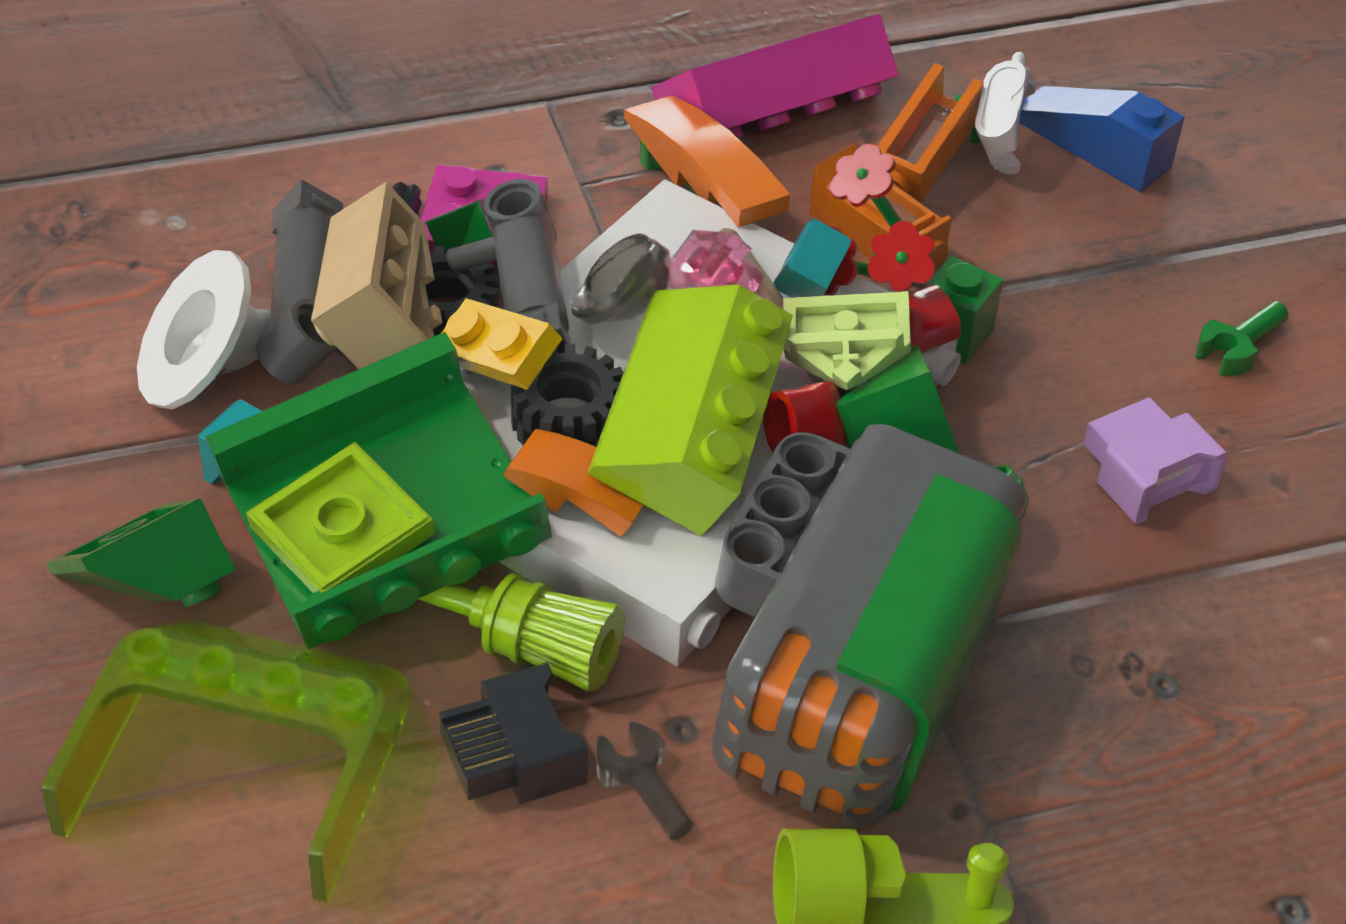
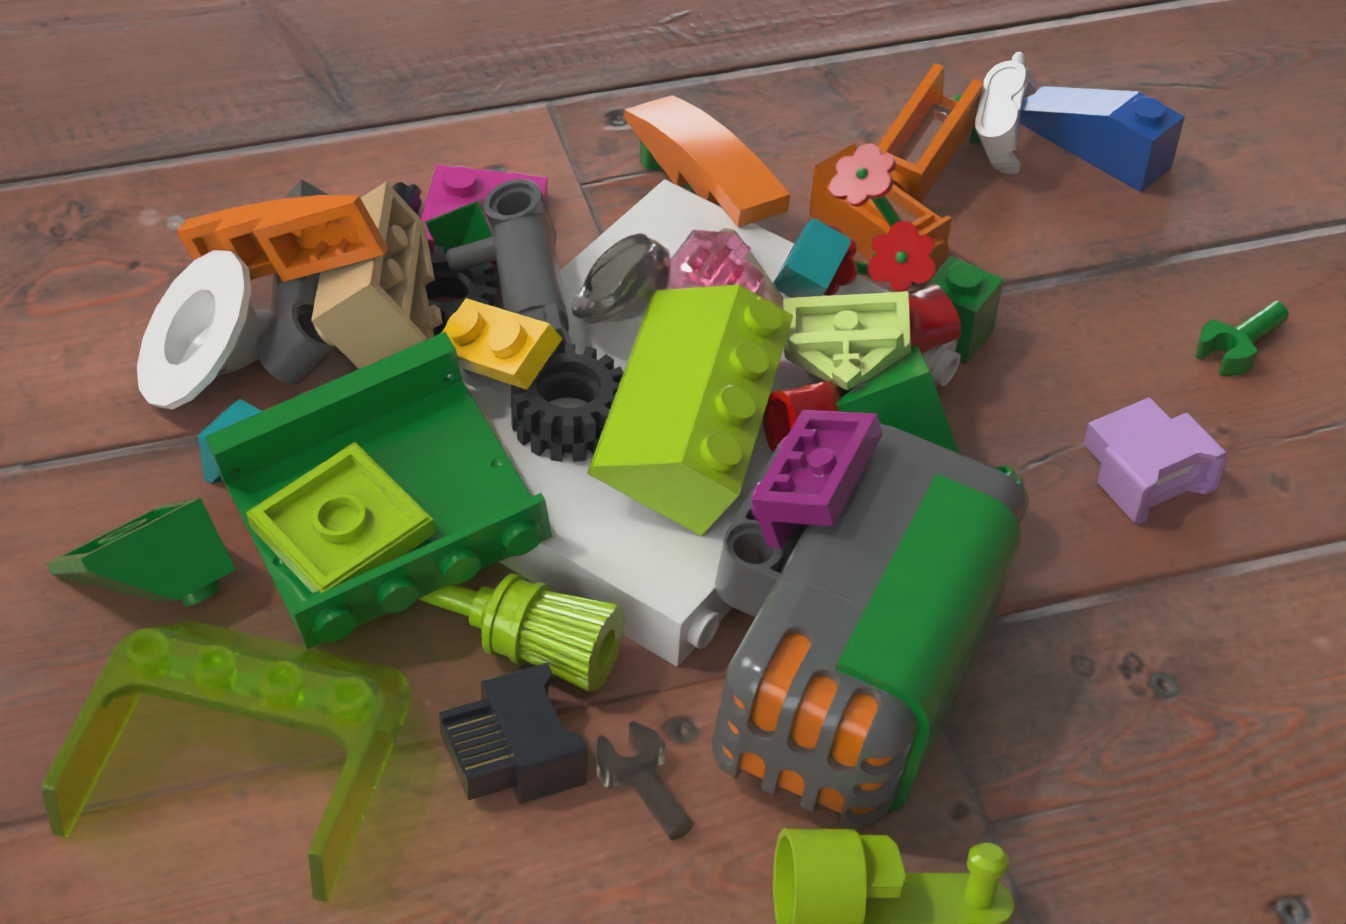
(288, 235): none -> orange slope
(559, 470): orange slope -> none
(789, 76): dark pink slope -> none
(814, 472): none -> magenta bracket

